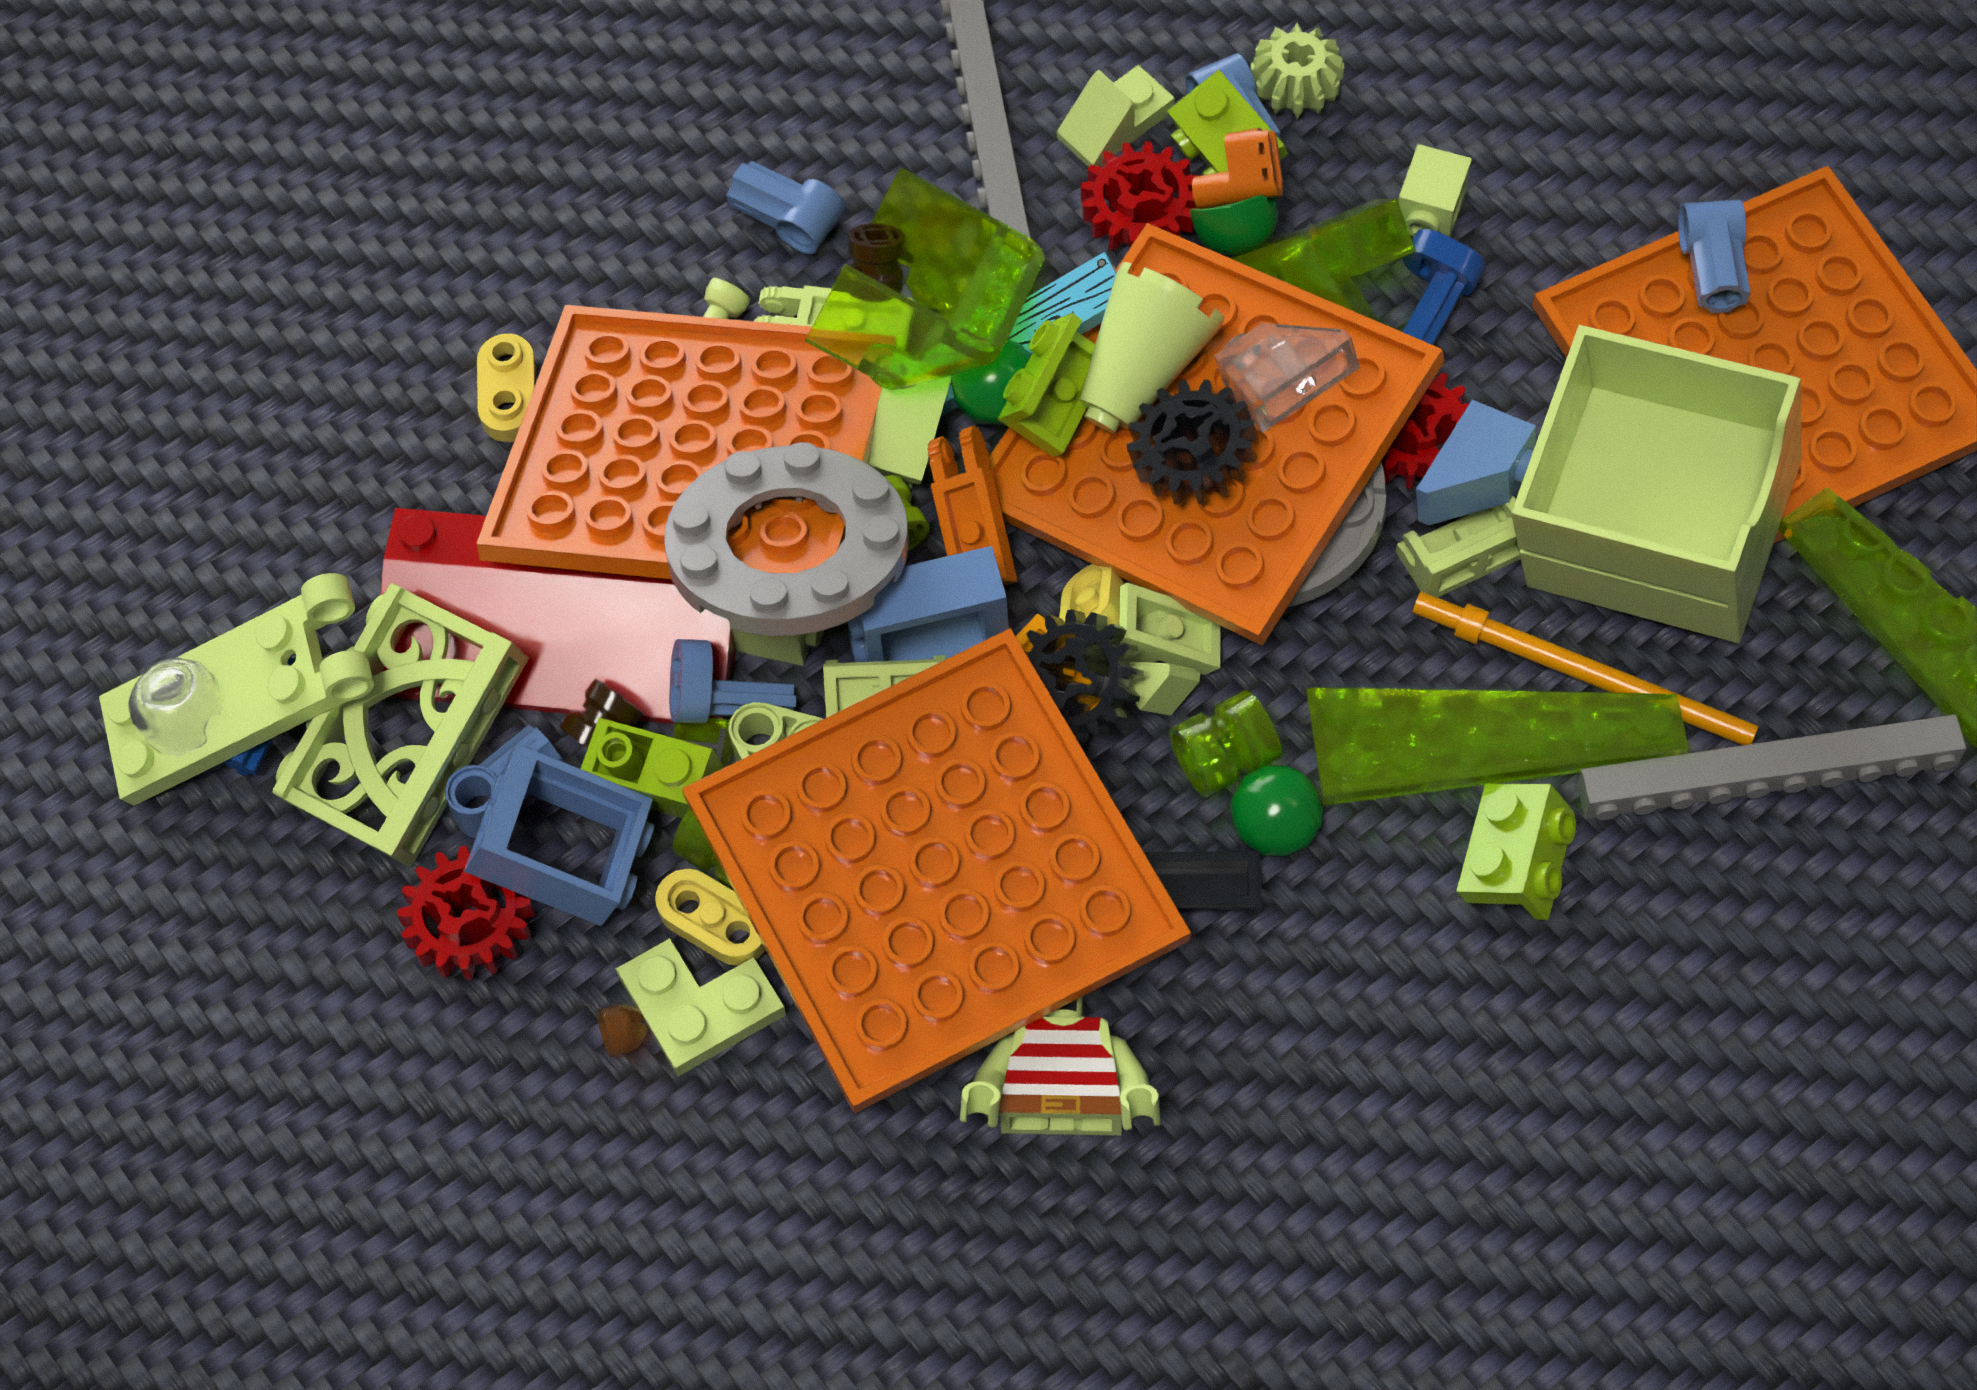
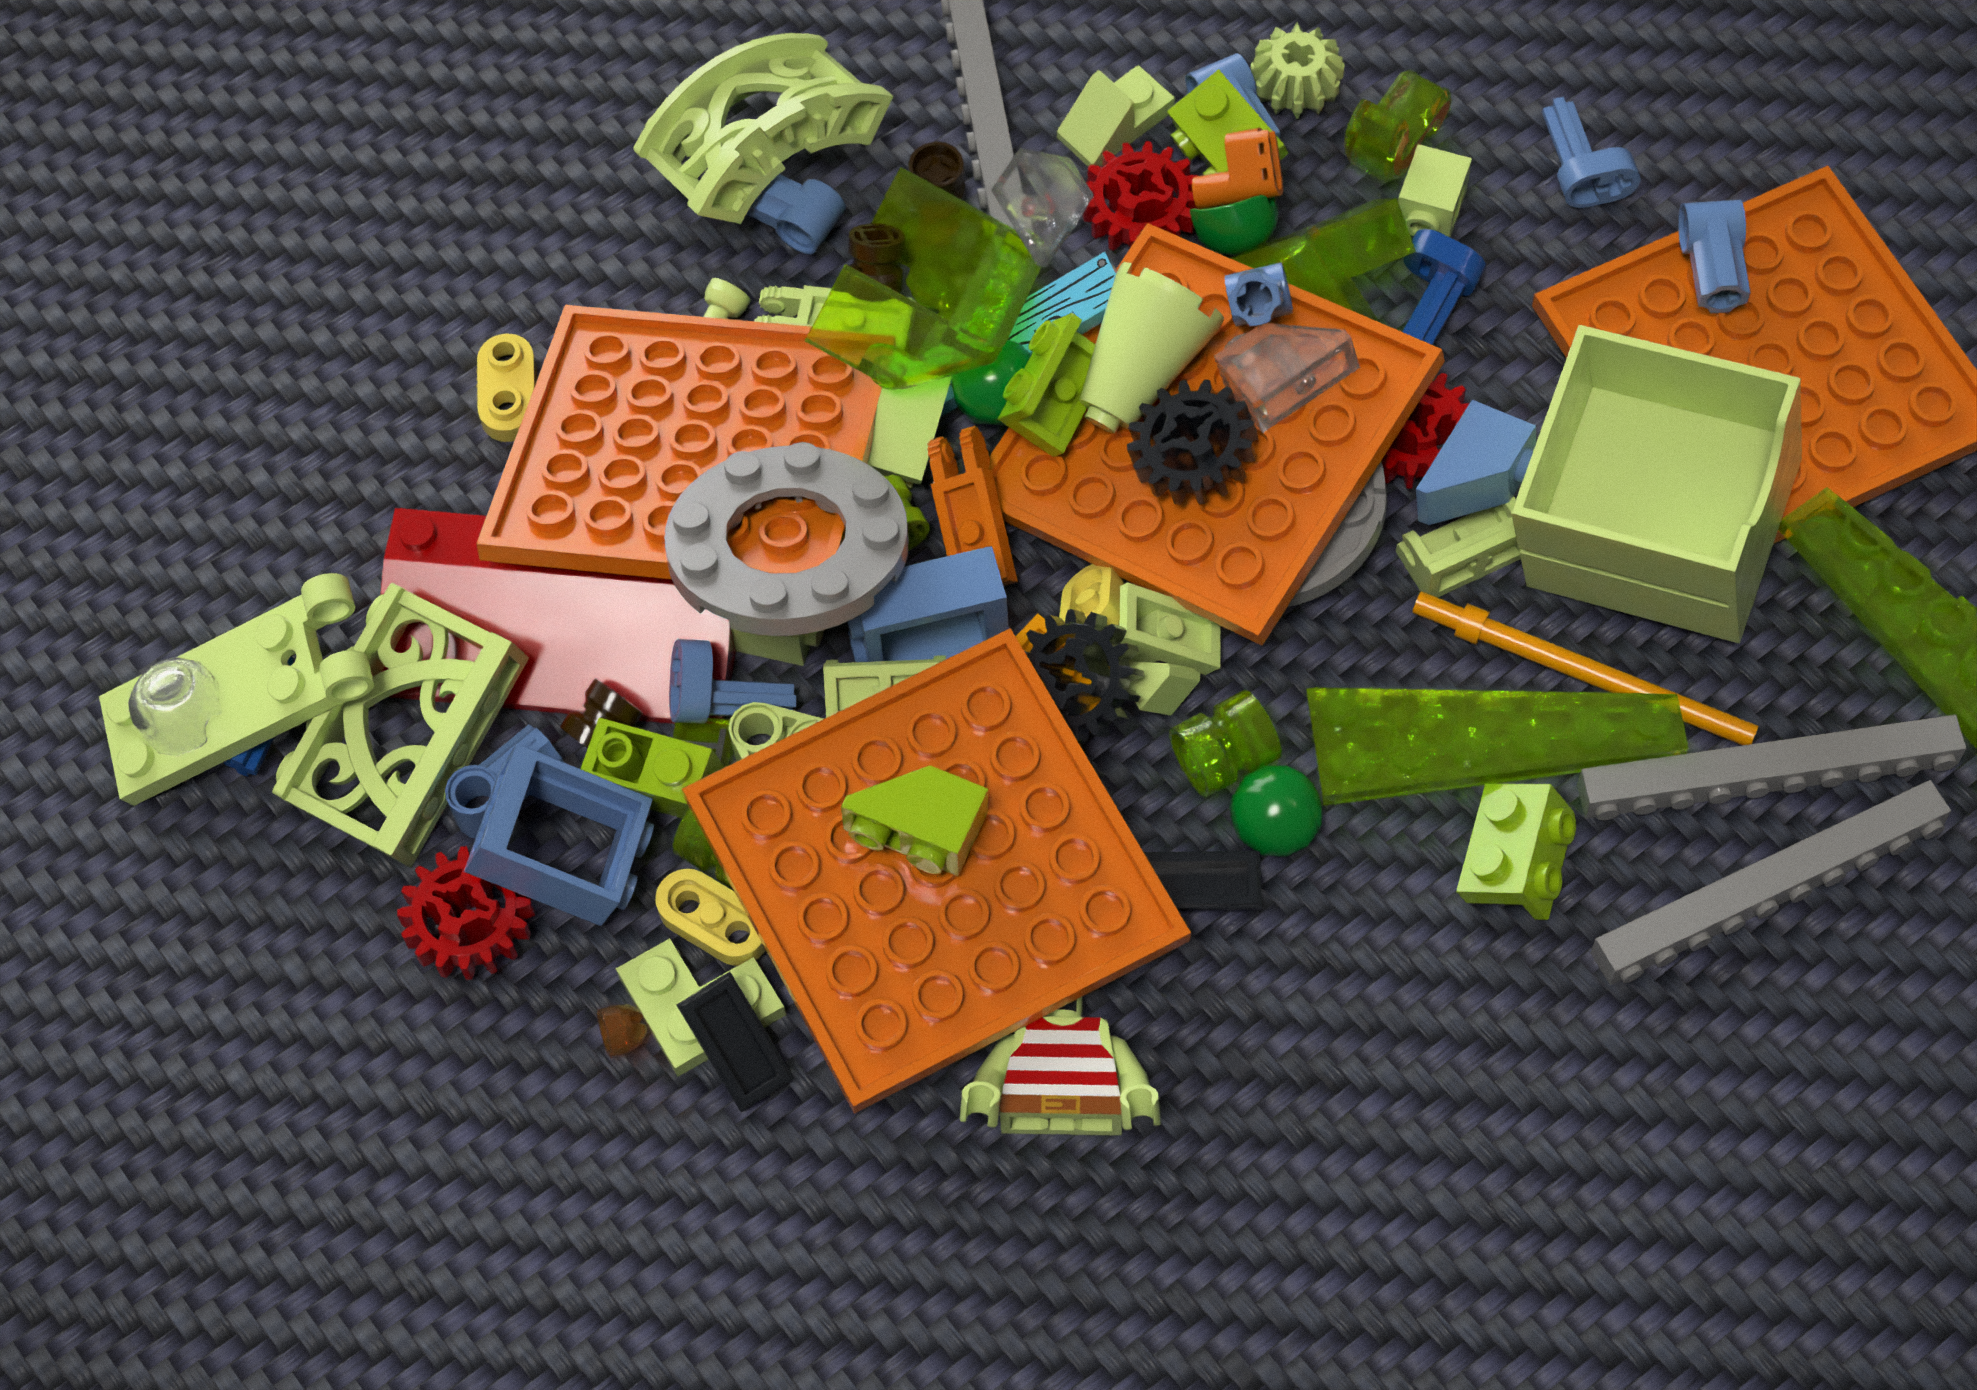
(735, 1041): none -> black tile
(816, 110): none -> yellowish green fence
(921, 815): none -> lime slope
(941, 166): none -> dark brown wheel
(1042, 200): none -> clear slope
(1258, 295): none -> medium blue piece
(1387, 134): none -> clear neon green animal
(1585, 175): none -> medium blue piece
(1770, 882): none -> light grey piece

